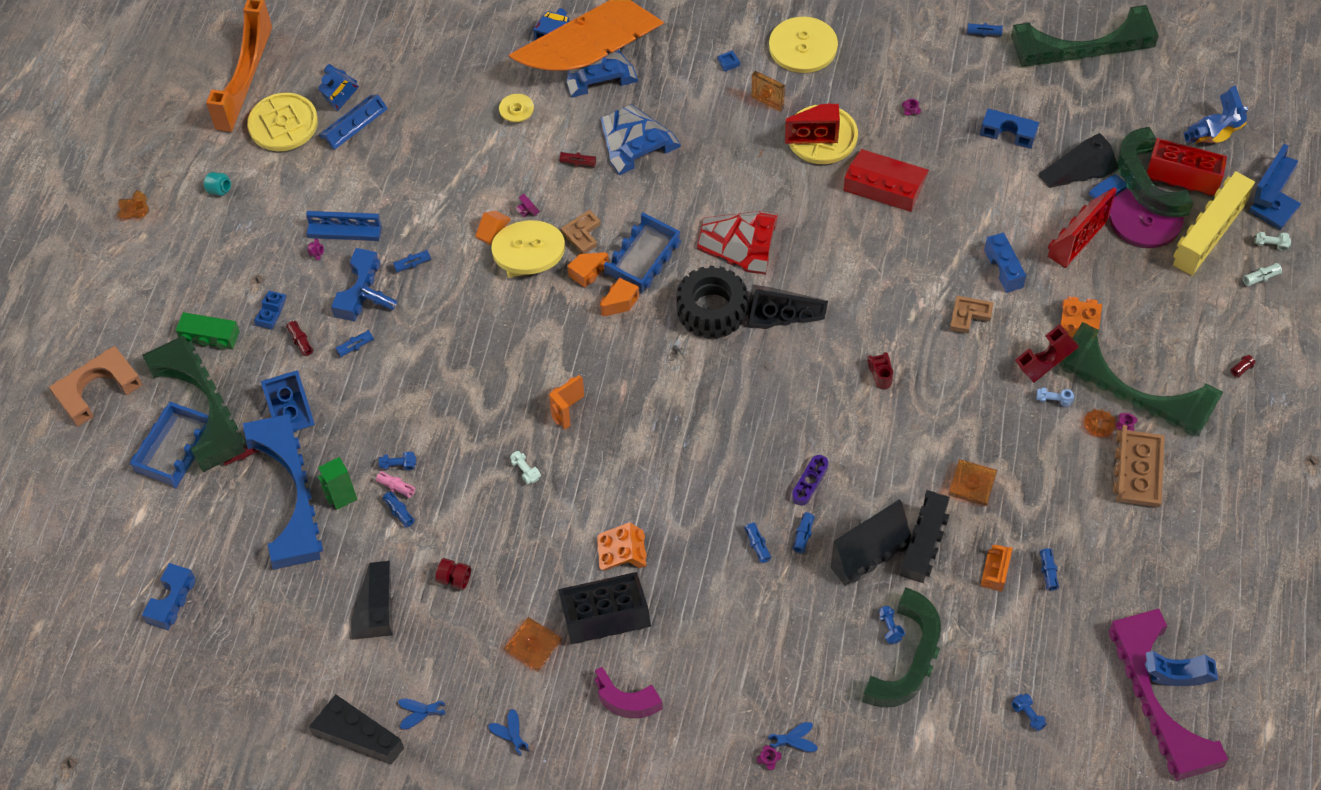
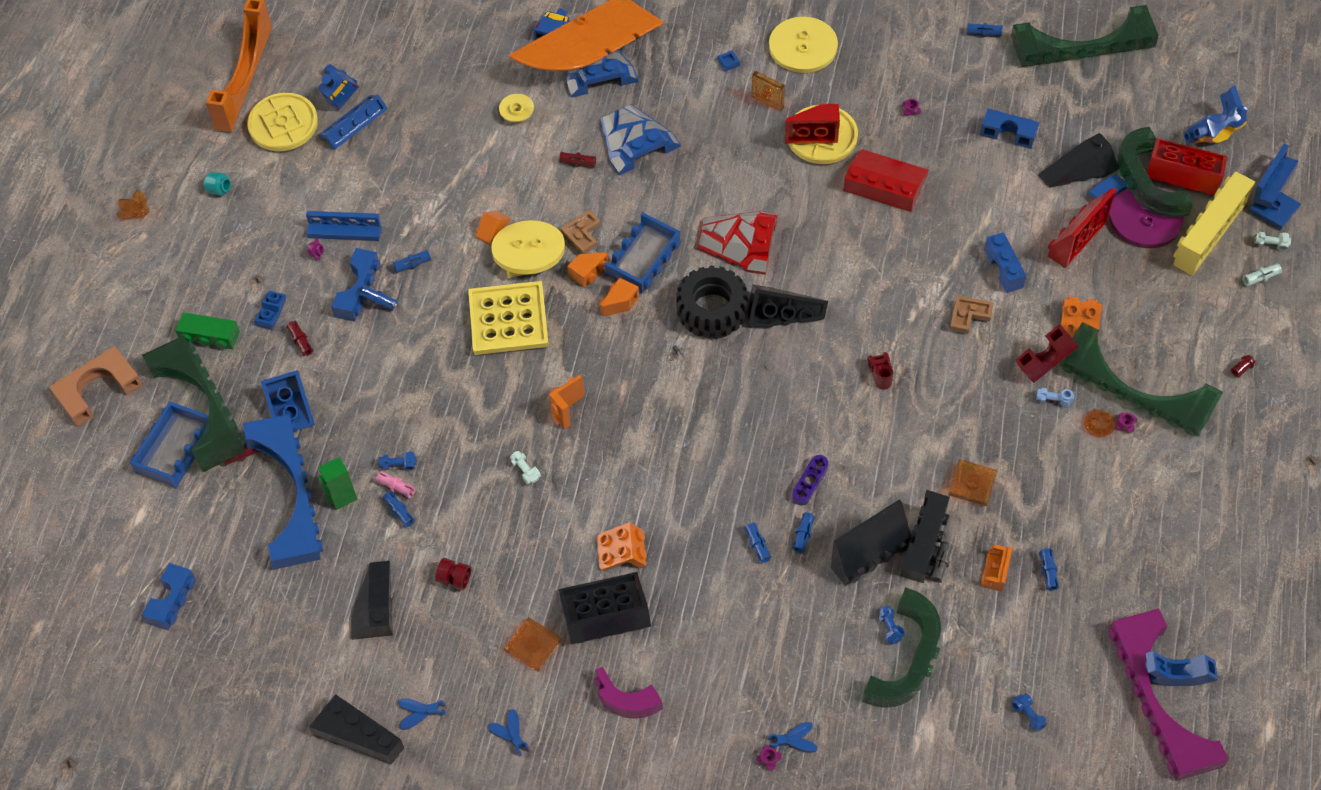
(365, 337): blue pin -> none
(500, 326): none -> light yellow piece
(526, 206): magenta tile -> none
(941, 561): none -> dark grey pin
(1139, 467): medium nougat bracket -> none

